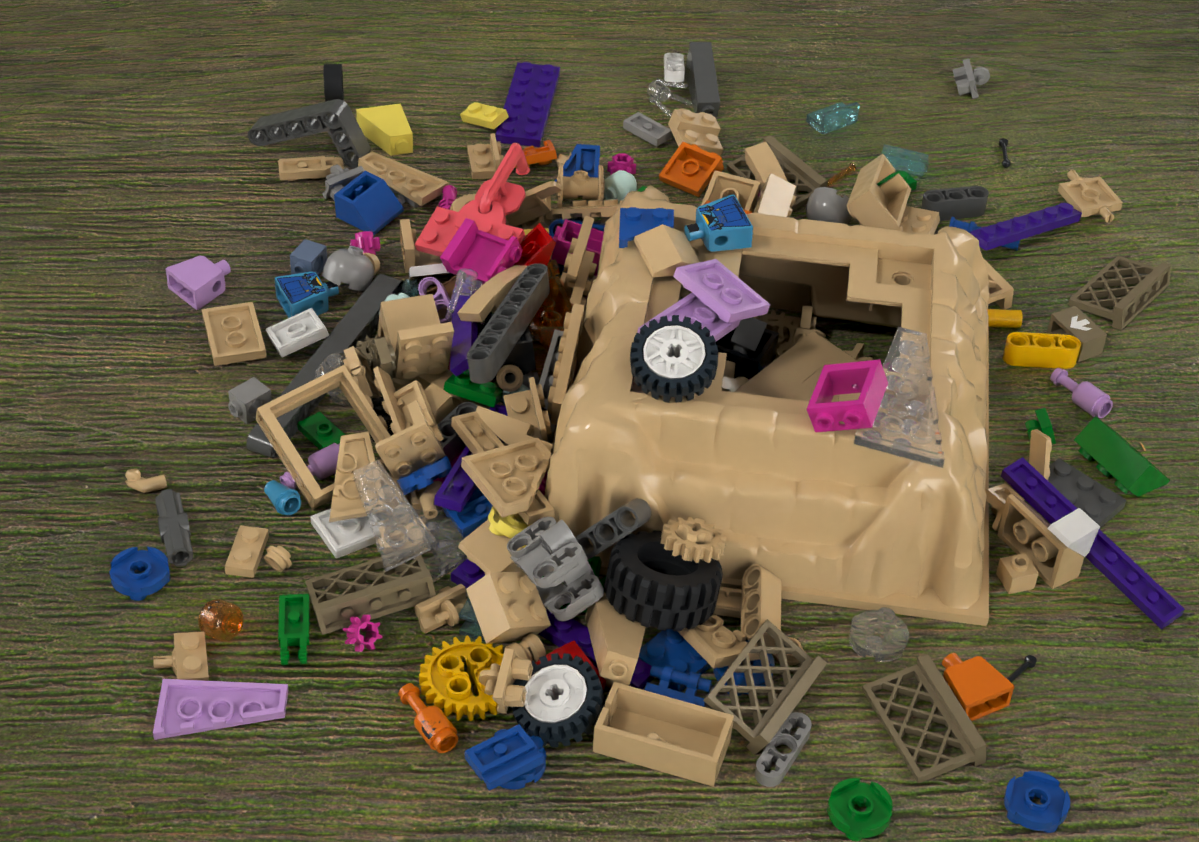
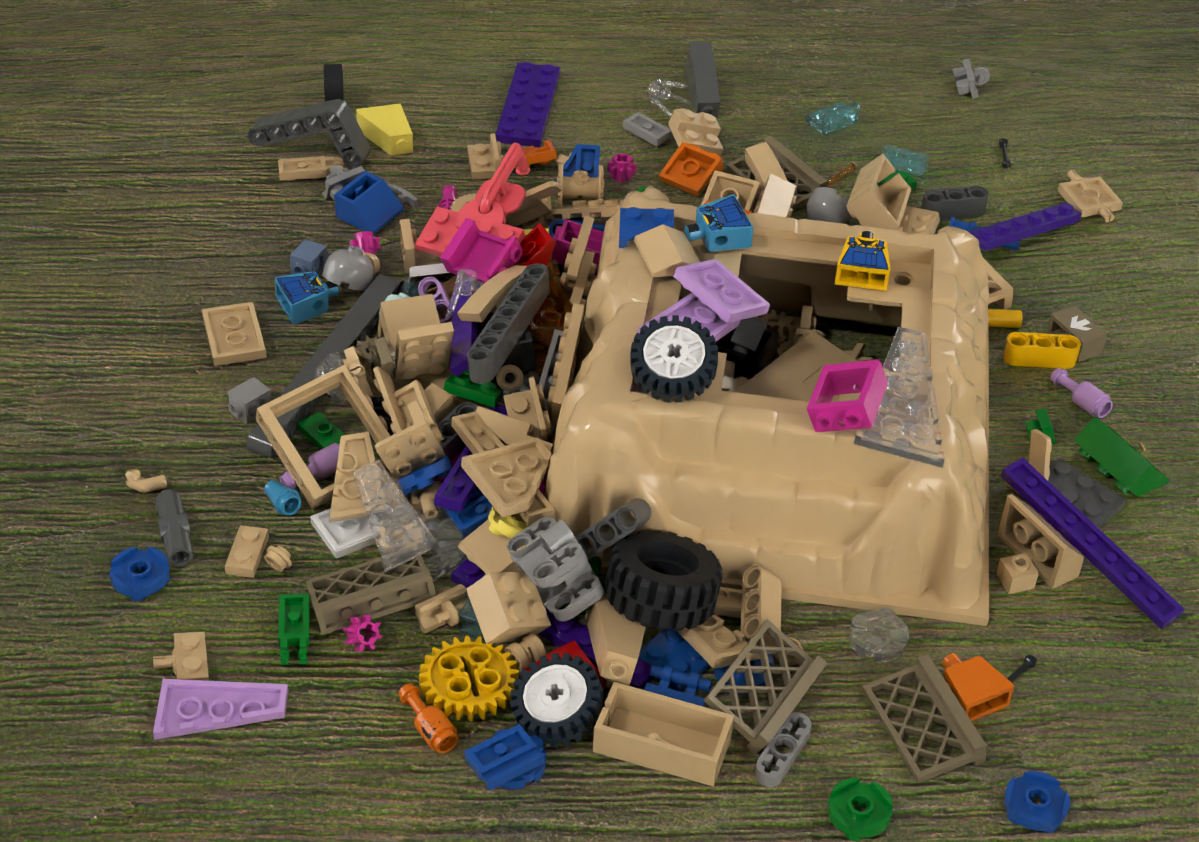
(197, 280): lavender torso -> none
(220, 620): clear orange head -> none
(297, 332): white tile -> none
(404, 179): tan wing -> none
(484, 115): light yellow plate -> none
(500, 680): tan hips -> none
(619, 185): light aqua head -> none
(674, 67): white beam -> none
(693, 539): tan gear -> none
(864, 263): none -> torso
(997, 498): tan panel -> none
(1076, 531): white slope -> none
(1136, 297): dark tan fence -> none

